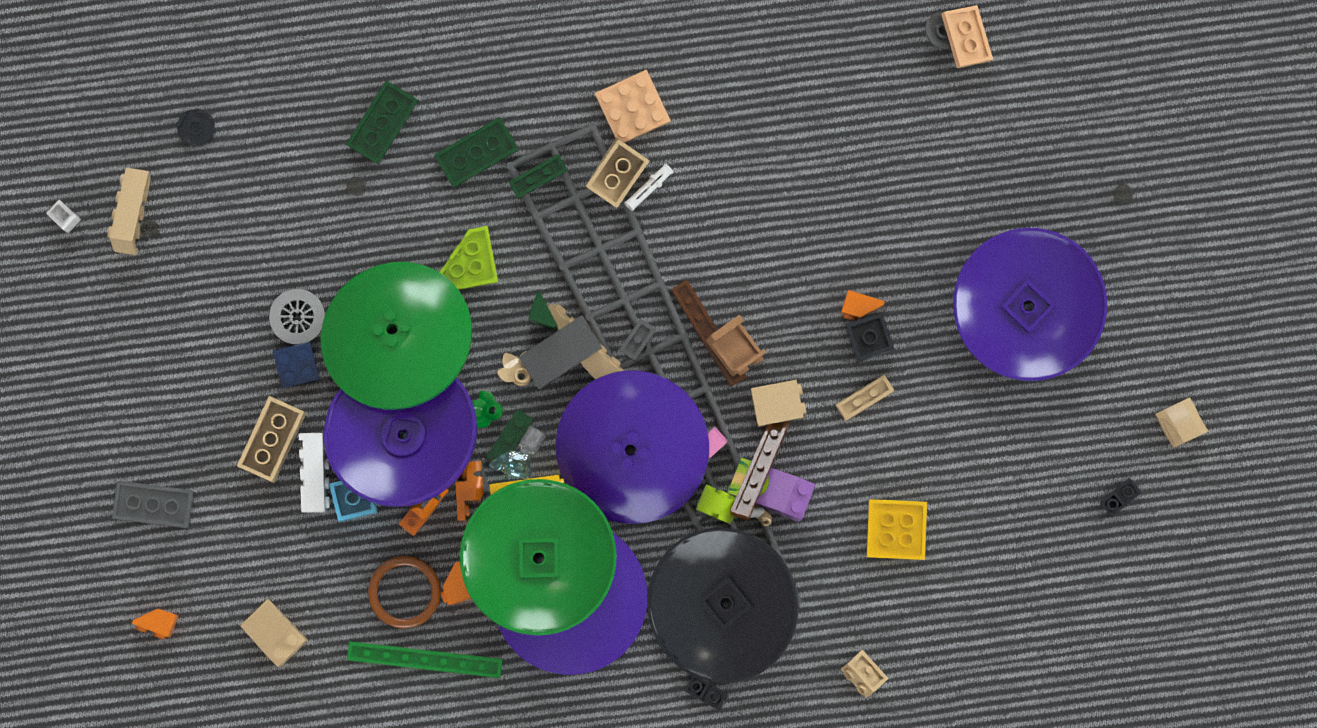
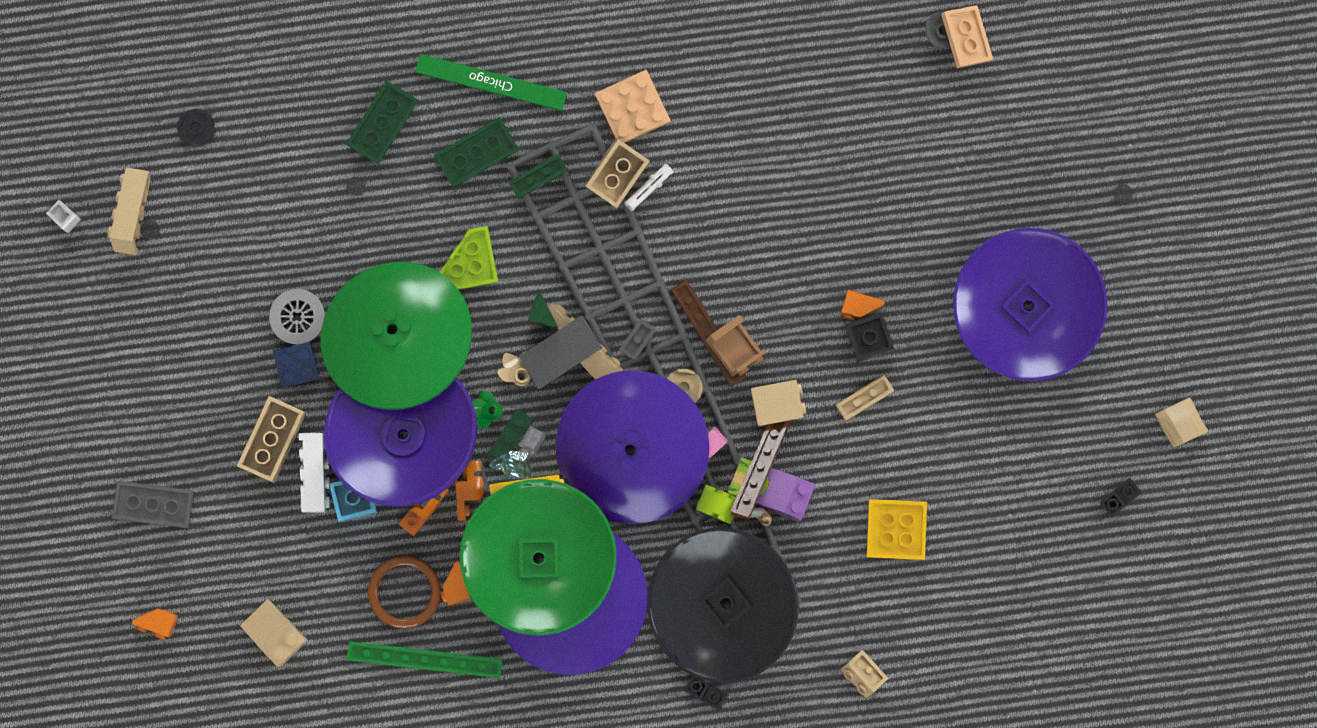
(491, 82): none -> green tile
(688, 381): none -> tan tile

